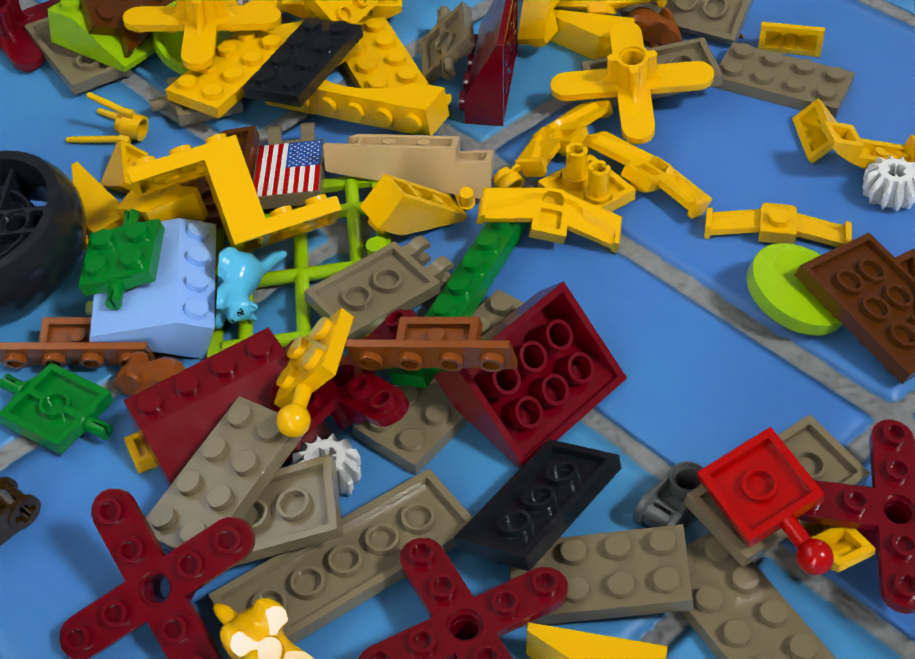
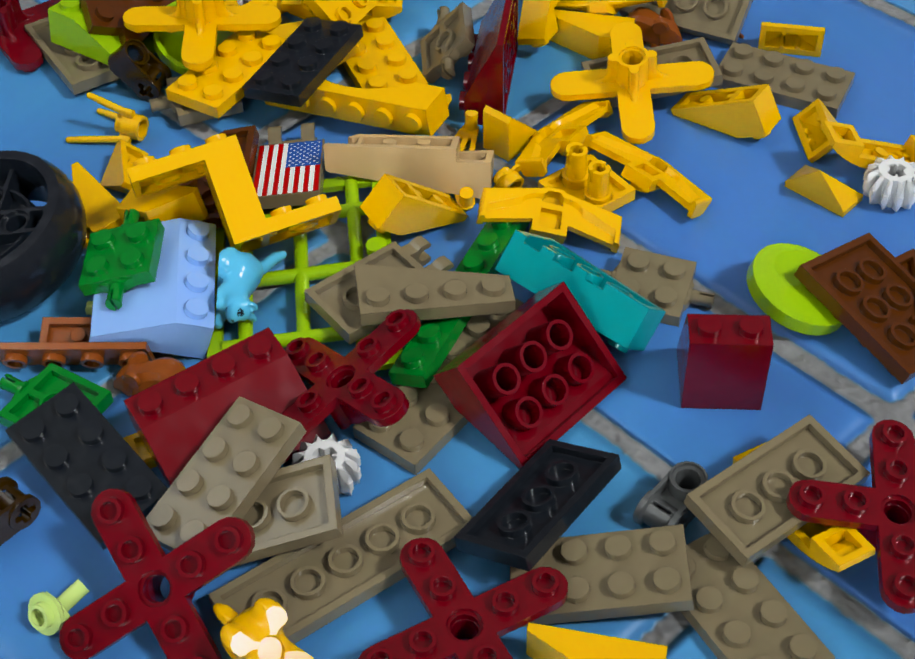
(50, 613): none -> yellowish green plate
(83, 456): none -> black plate
(139, 68): none -> dark brown piece
(310, 366): yellow plate -> none
(429, 293): none -> dark tan wing
(434, 343): dark orange bracket -> none
(469, 130): none -> yellow piece
(504, 134): none -> yellow slope
(609, 305): none -> teal wedge
(662, 281): none -> dark tan plate
(724, 361): none -> dark red slope
(733, 111): none -> yellow slope
(764, 491): red plate -> none
(777, 225): yellow plate -> none
(824, 190): none -> yellow slope

